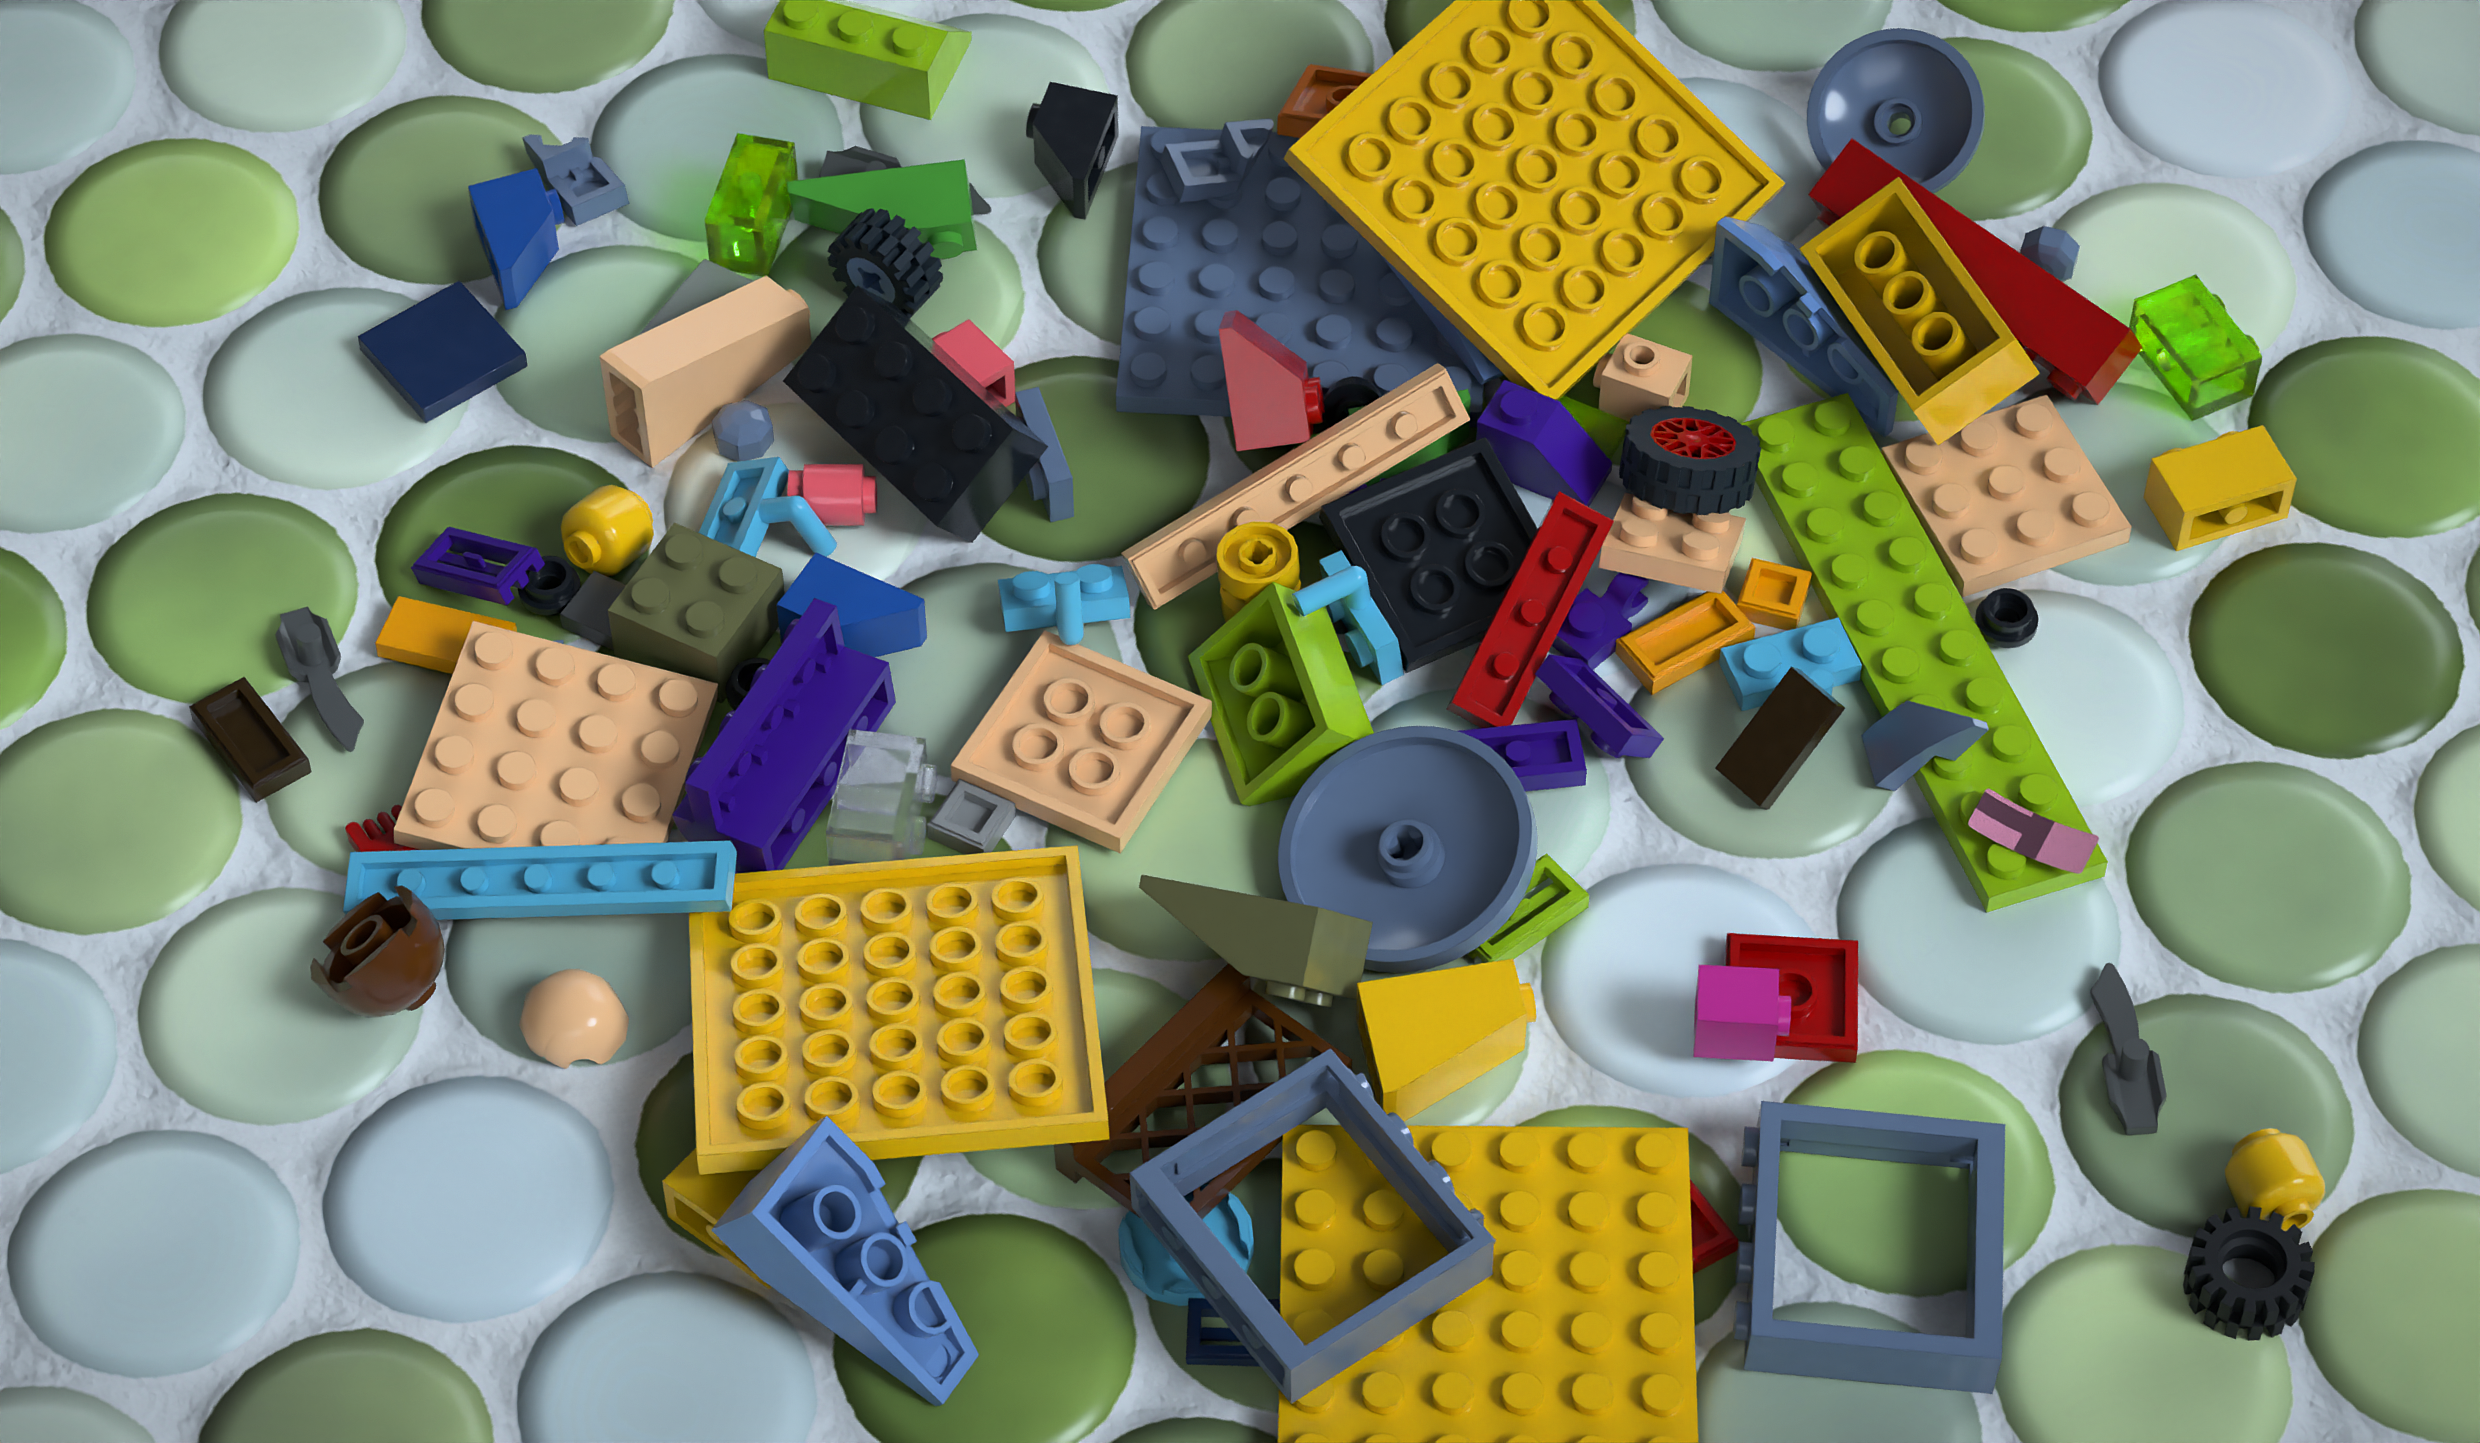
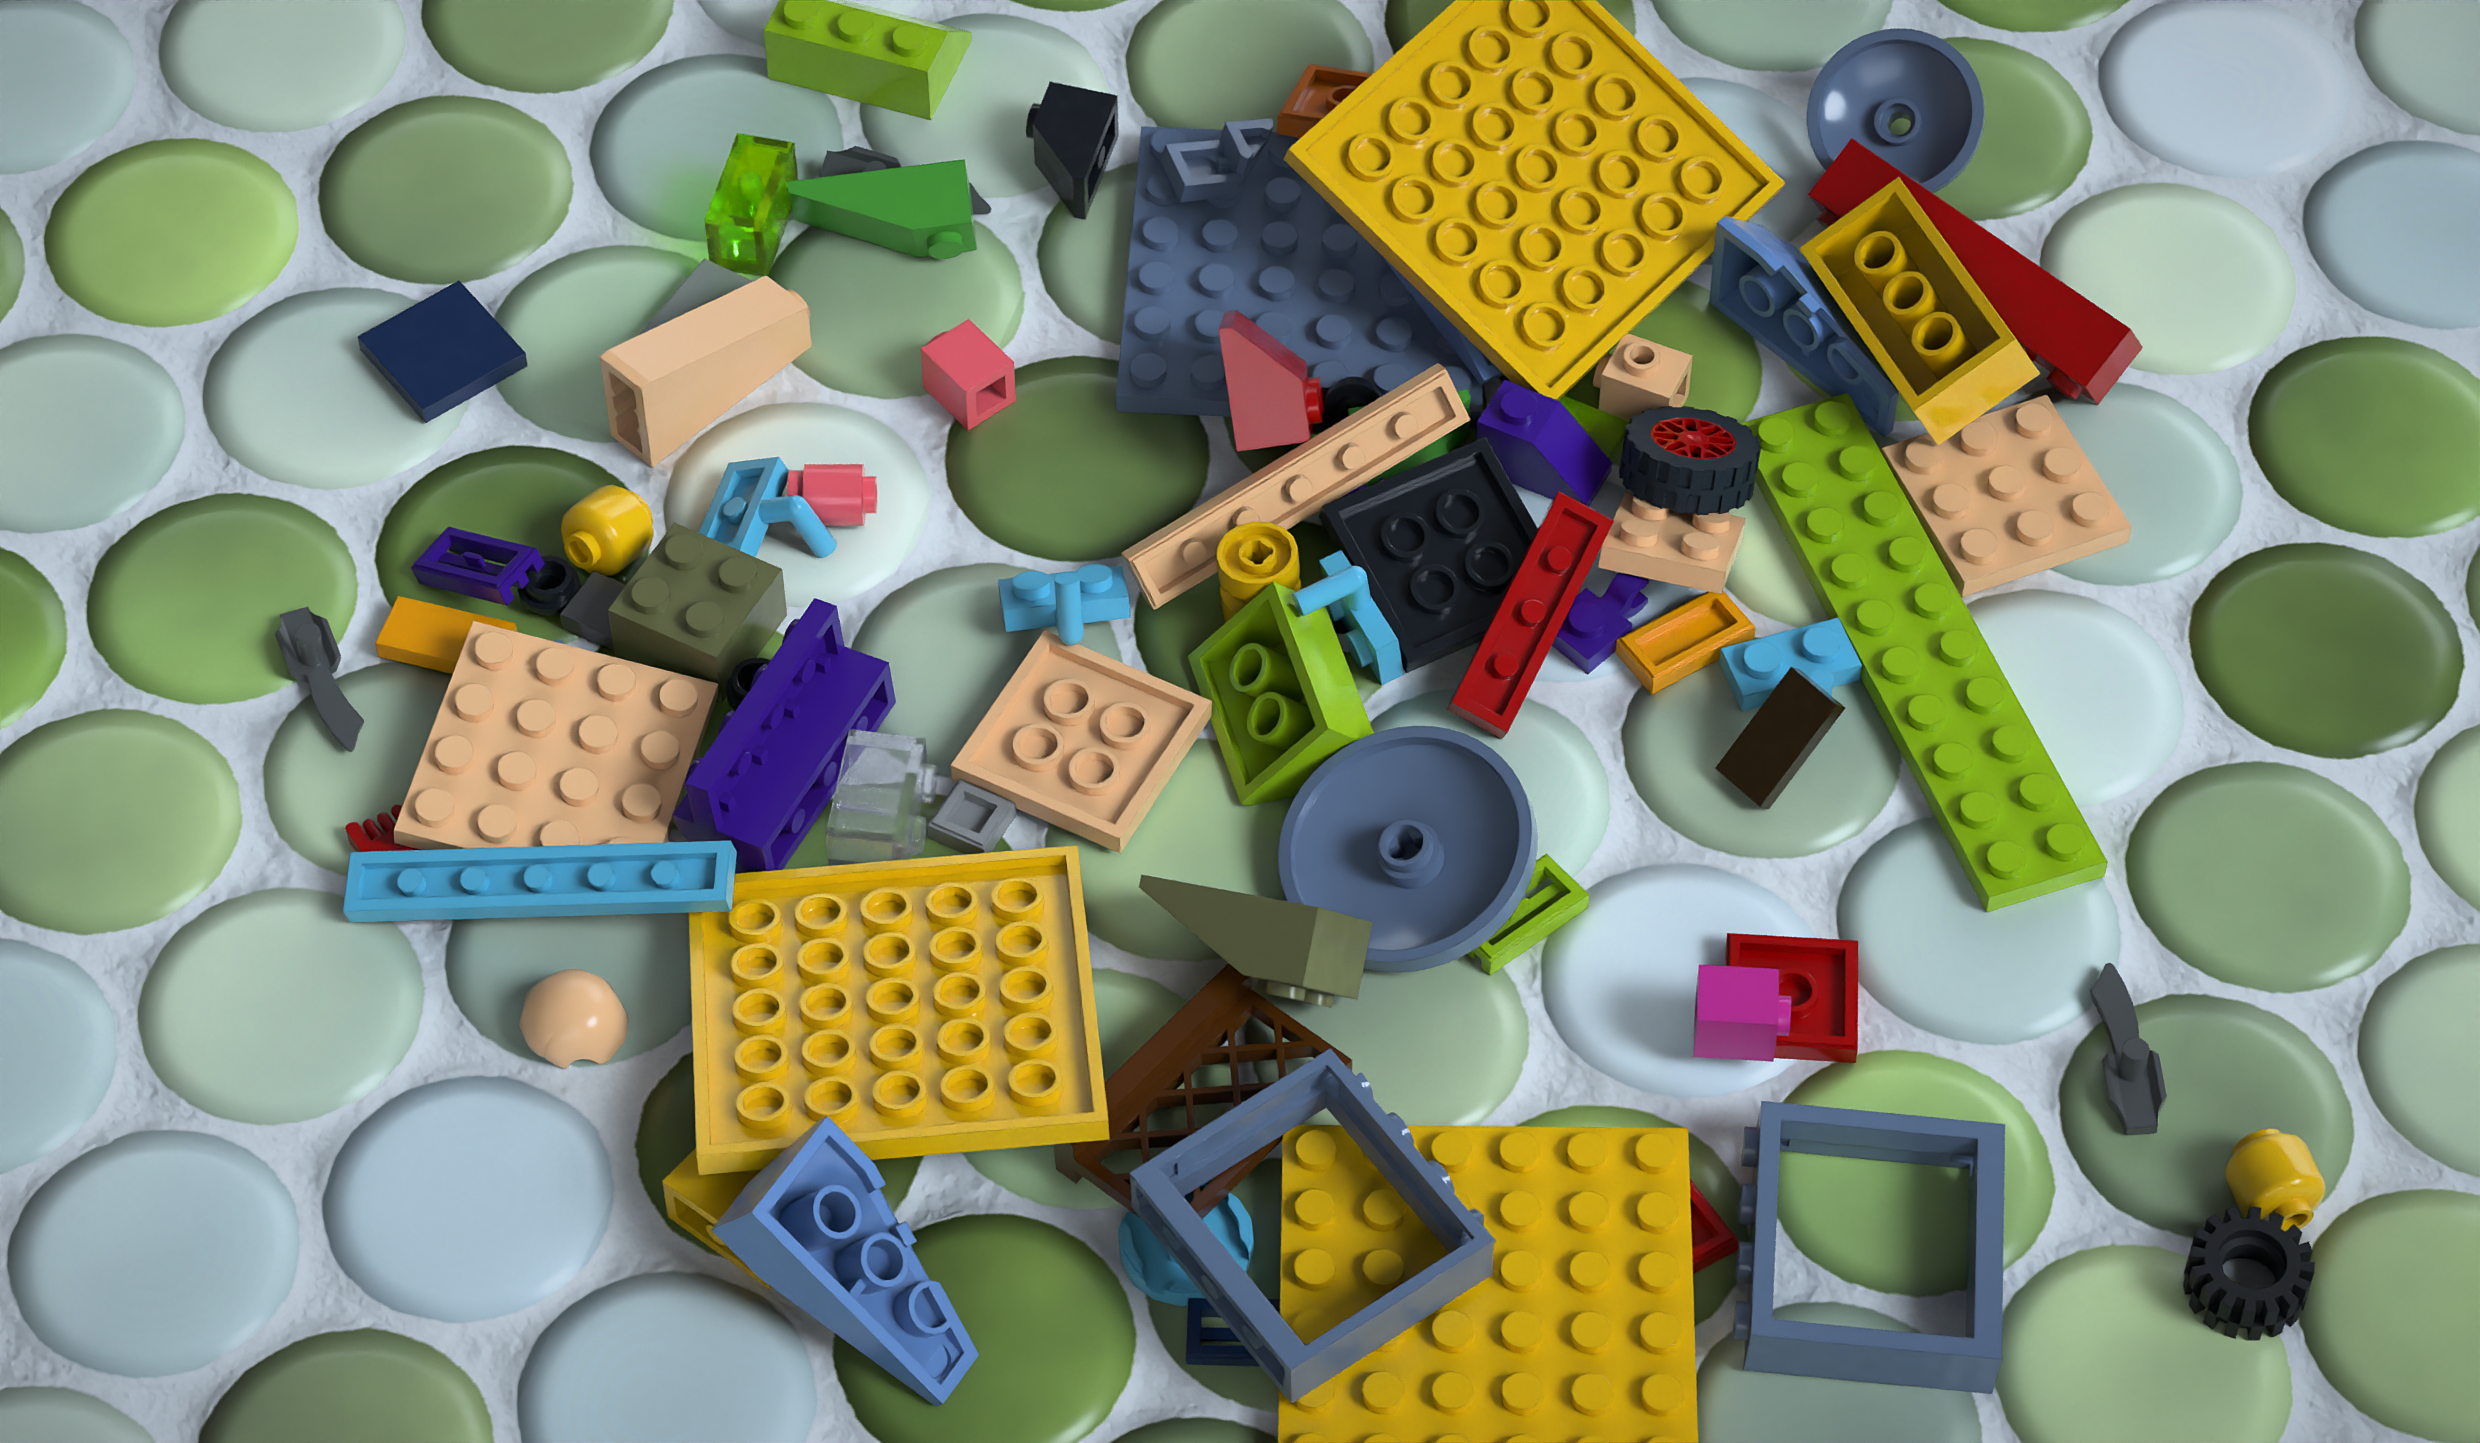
(250, 739): dark brown tile -> none
(382, 956): reddish brown cylinder -> none
(516, 230): blue slope -> none
(582, 181): sand blue slope -> none
(743, 430): sand blue tile -> none
(871, 612): blue slope -> none
(886, 260): black wheel -> none
(915, 414): black brick -> none
(1050, 475): sand blue plate -> none
(1440, 1030): yellow slope -> none
(1539, 753): dark purple plate -> none
(1587, 696): dark purple plate -> none
(1774, 594): light orange tile -> none
(1912, 736): sand blue slope -> none
(2008, 606): black plate -> none
(2032, 833): clear pink sticker -> none
(2052, 251): sand blue tile -> none
(2195, 347): clear neon green brick -> none
(2219, 487): yellow brick -> none

